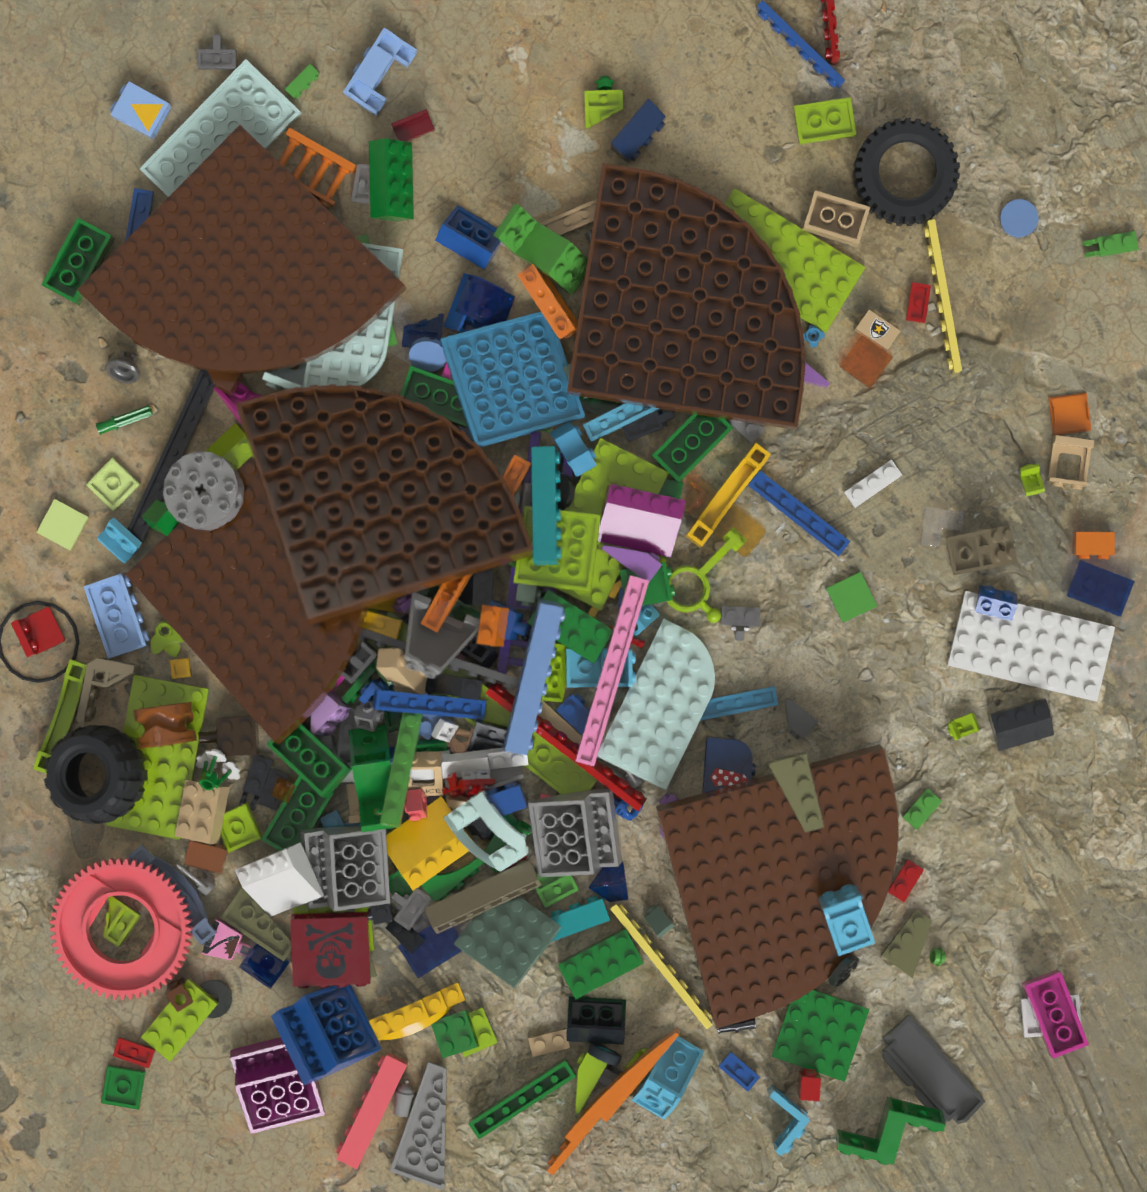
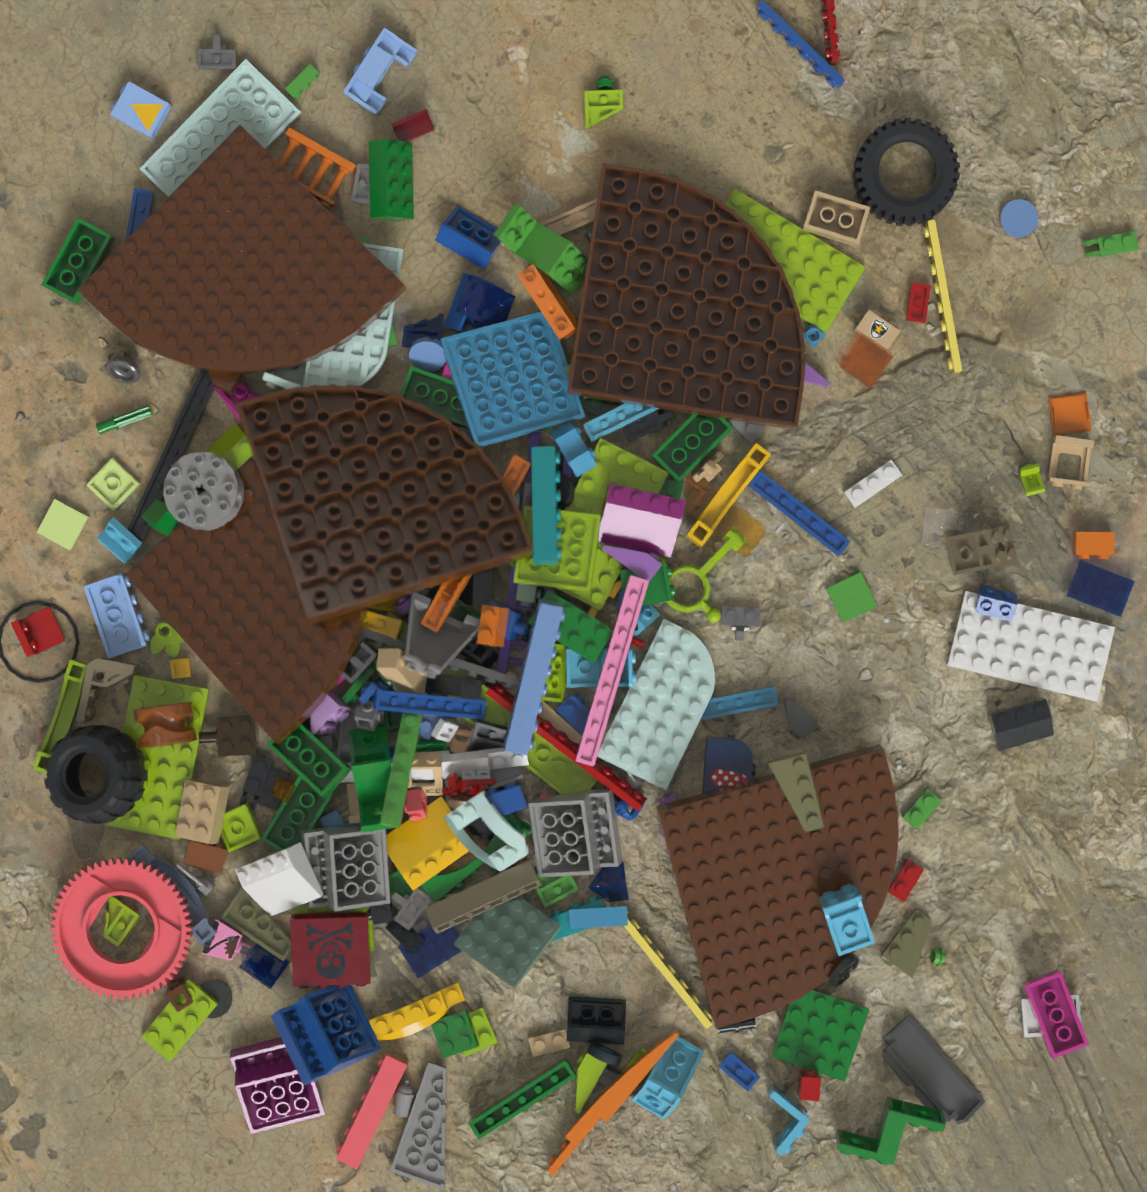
(123, 1087): green tile -> none
(134, 1052): red plate -> none
(208, 761): plant -> none
(598, 917): none -> dark azure tile
(600, 963): green brick -> none
(638, 132): dark blue slope -> none
(658, 920): sand green slope -> none
(710, 469): none -> tan plate
(824, 121): lime plate -> none
(963, 726): lime bracket -> none

